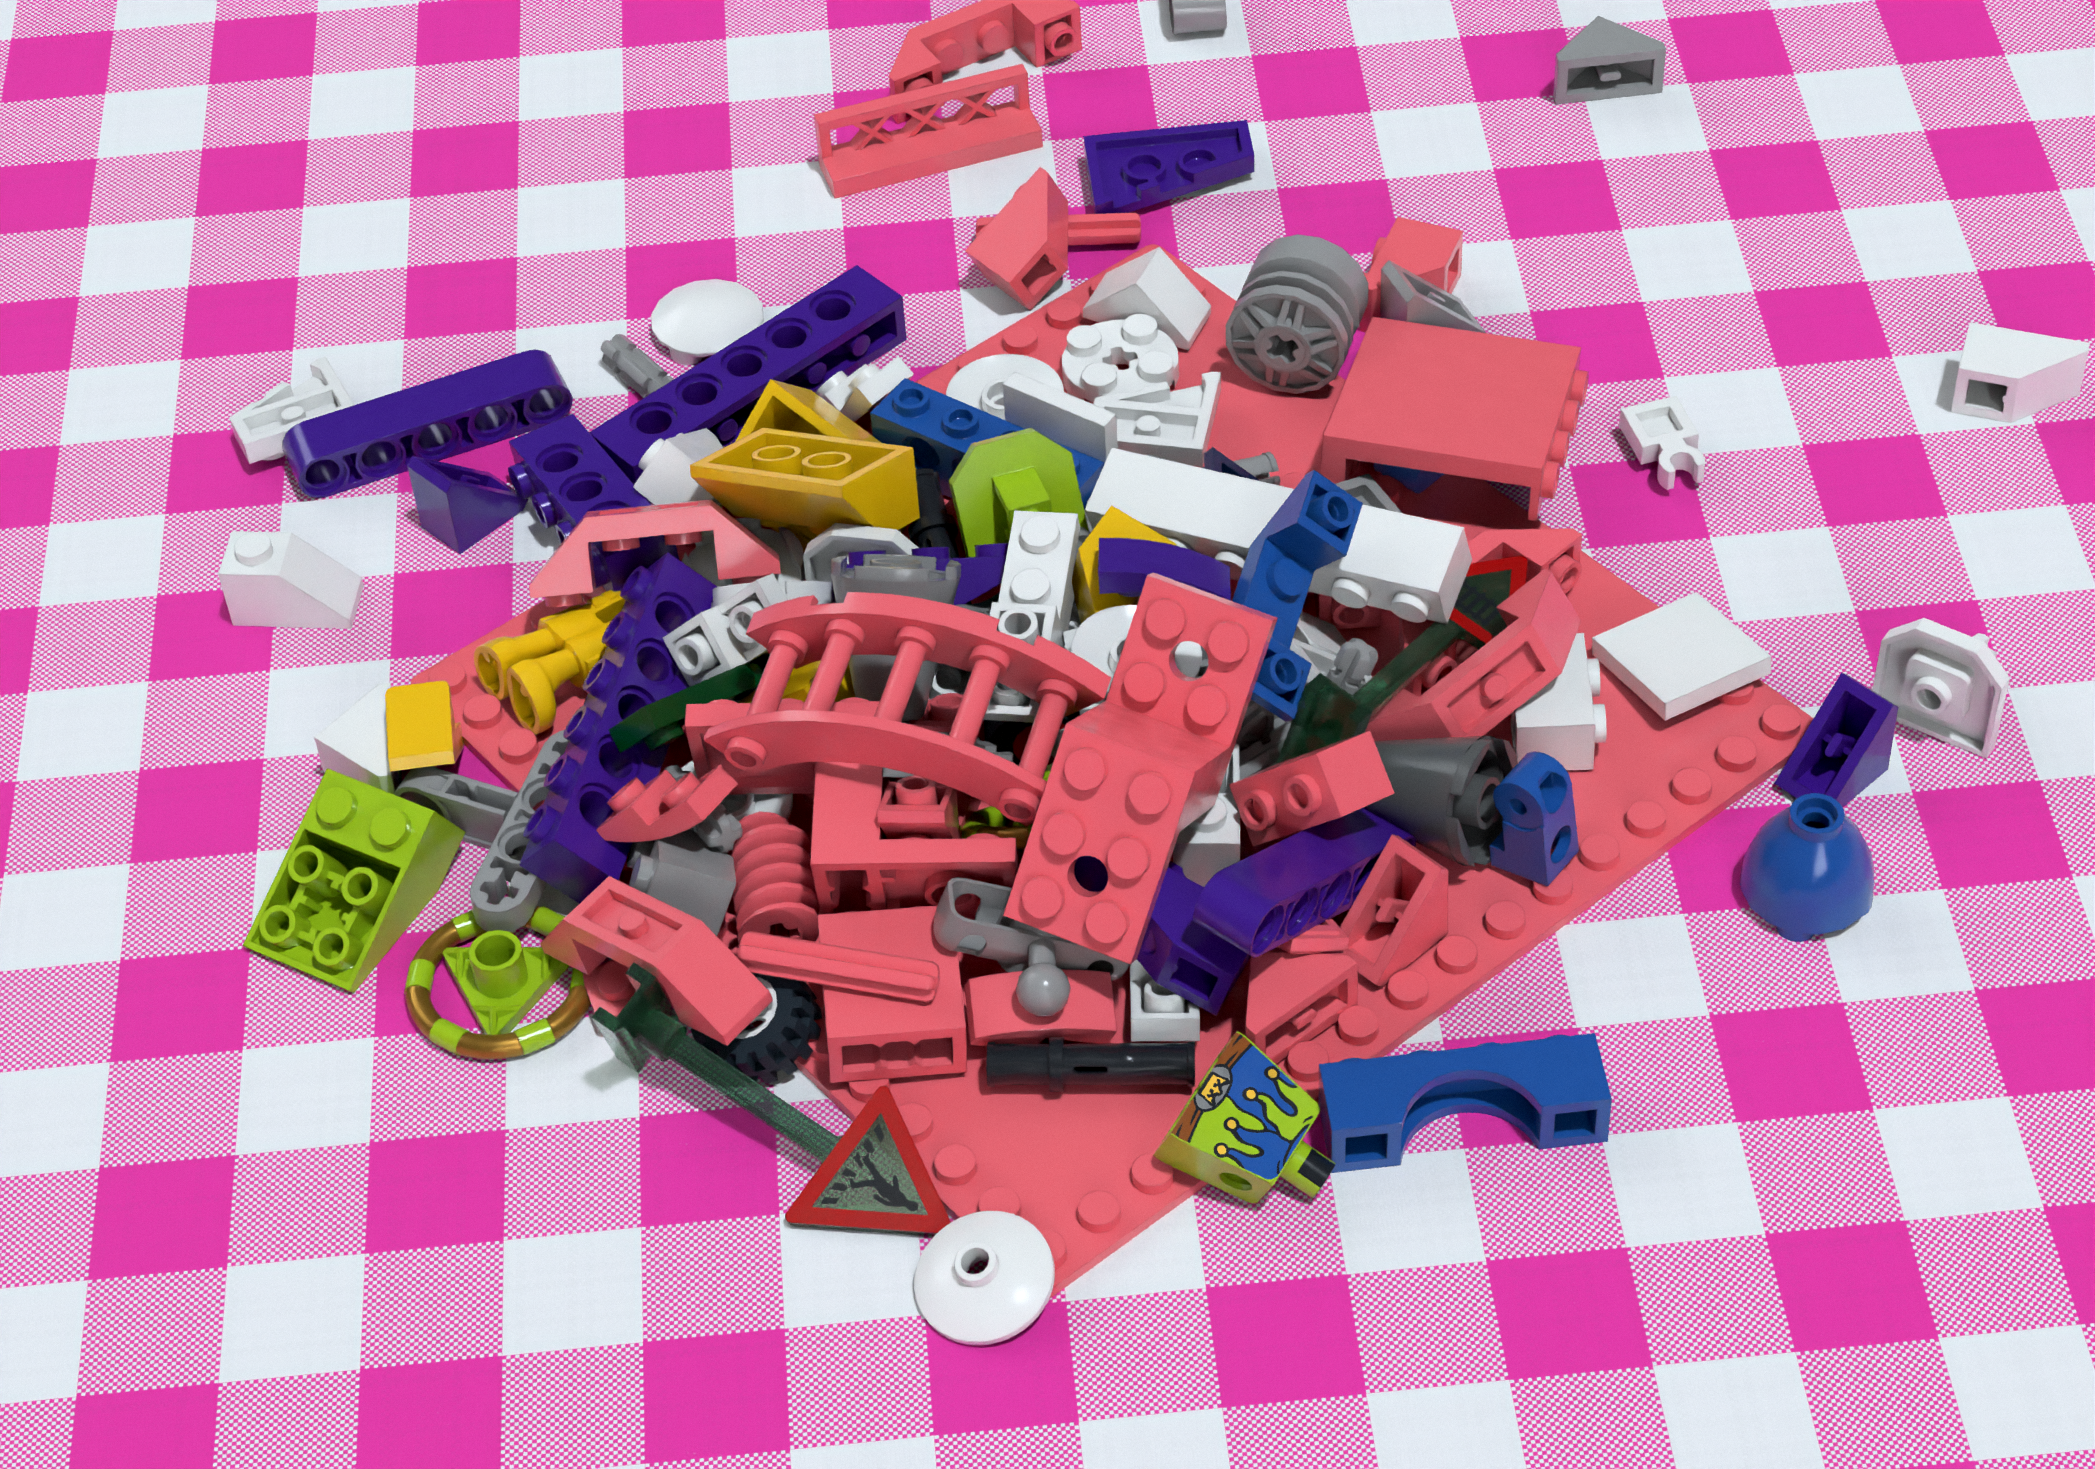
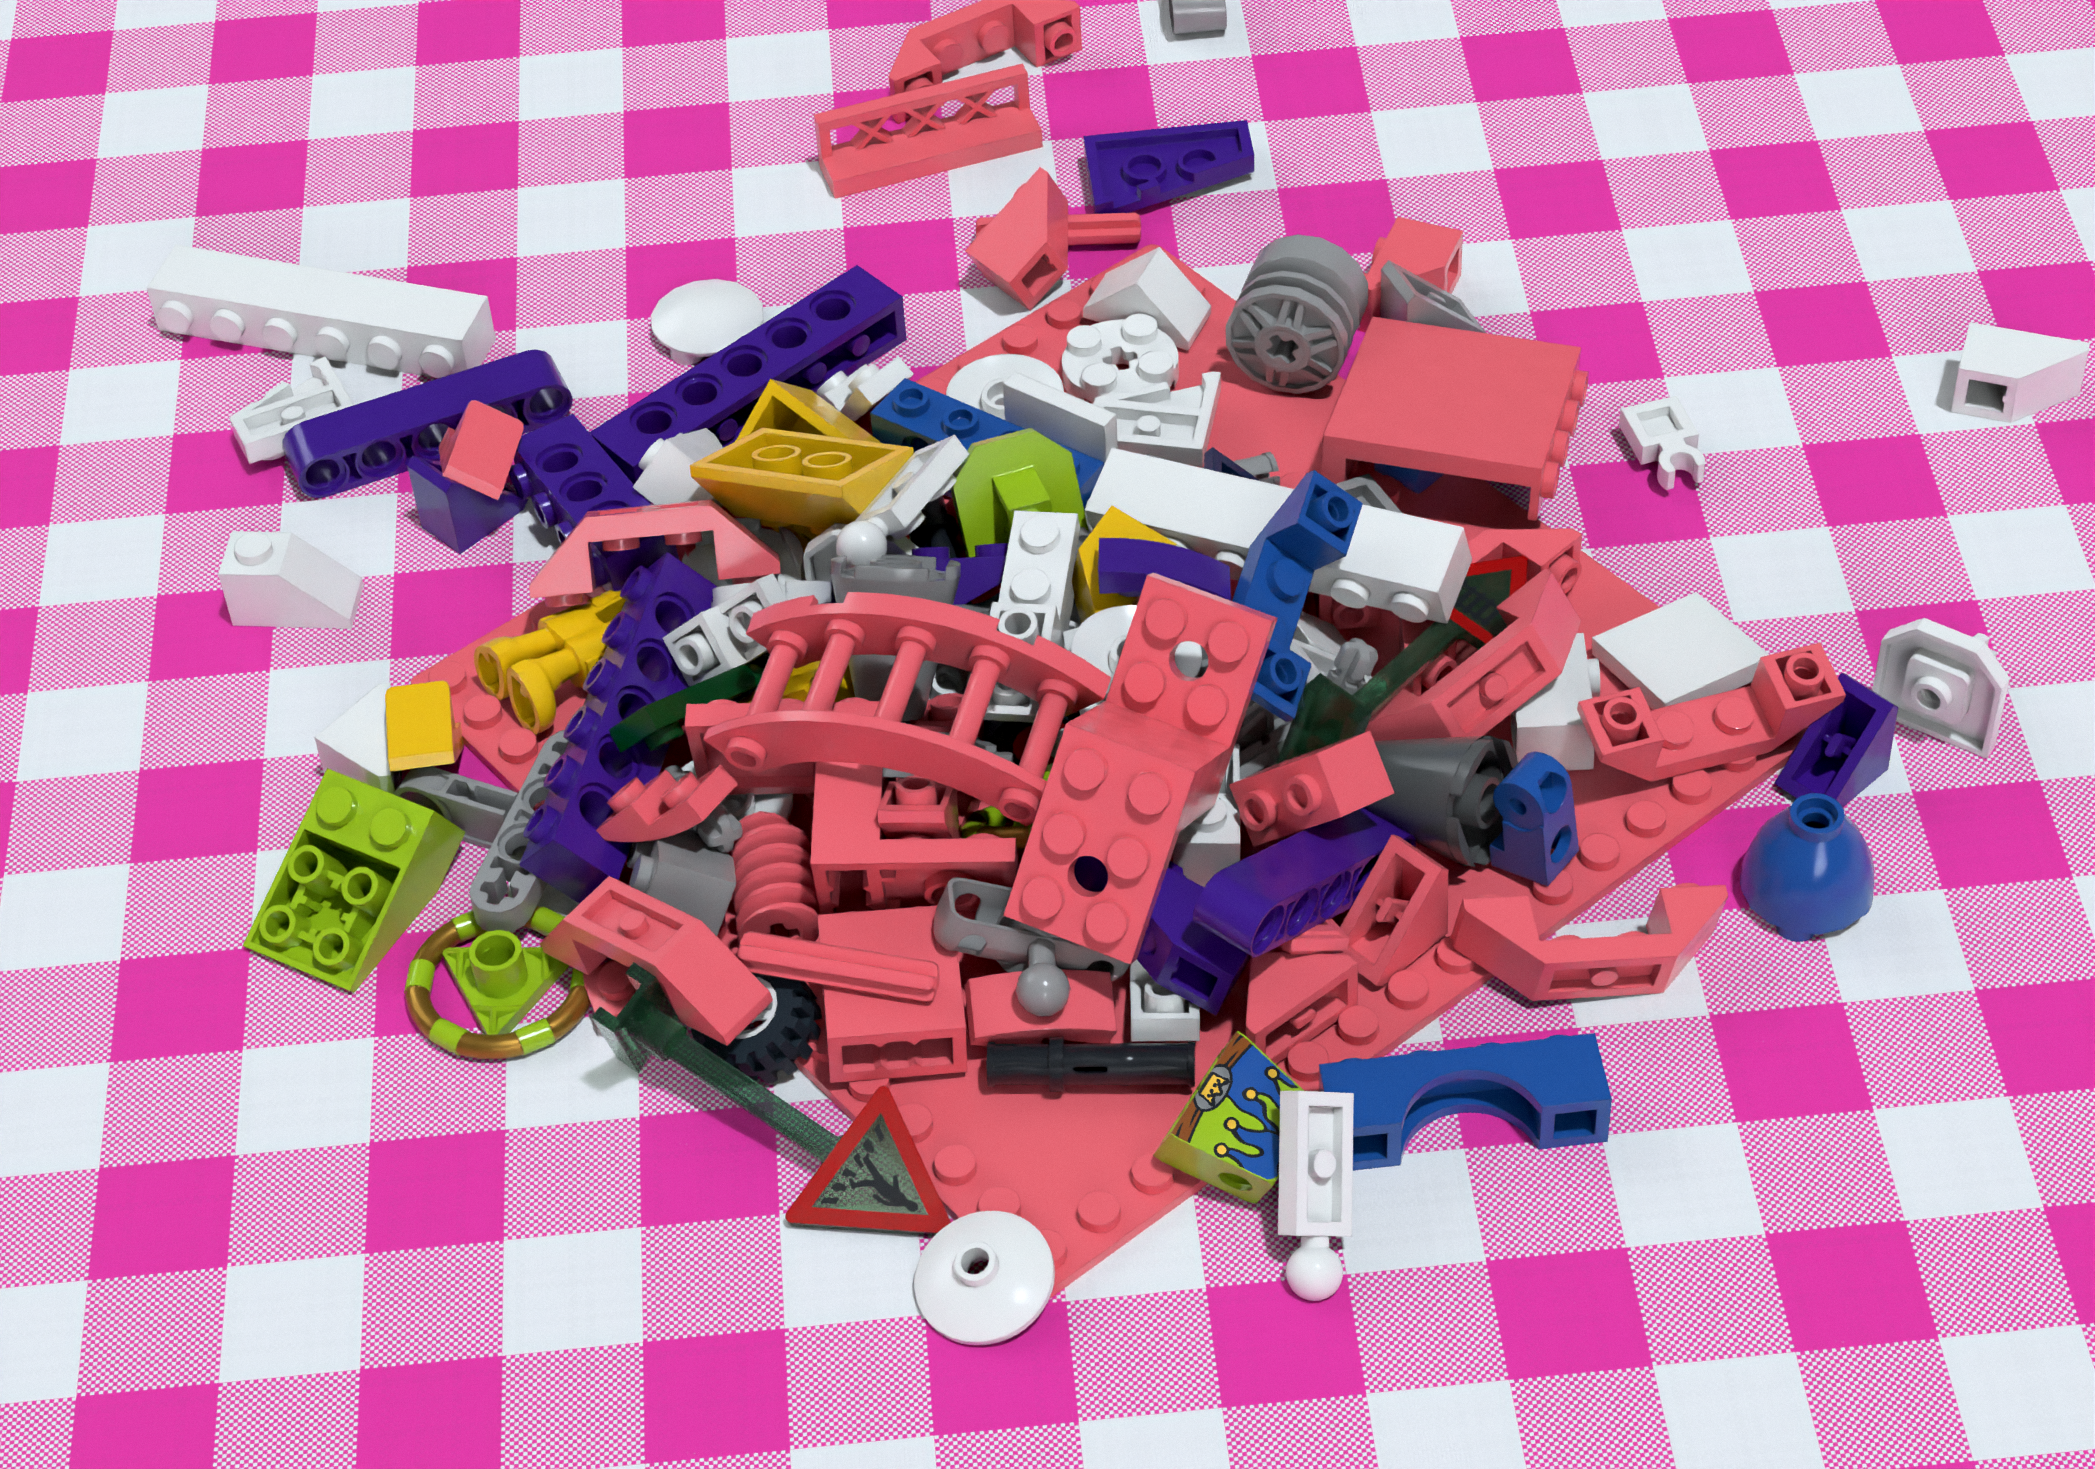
(321, 312): none -> white brick
(481, 449): none -> coral slope
(633, 365): light grey axle -> none
(899, 504): none -> white plate
(1315, 1186): none -> white plate
(1505, 941): none -> coral slope
(1608, 64): light grey slope -> none
(1783, 699): none -> coral slope

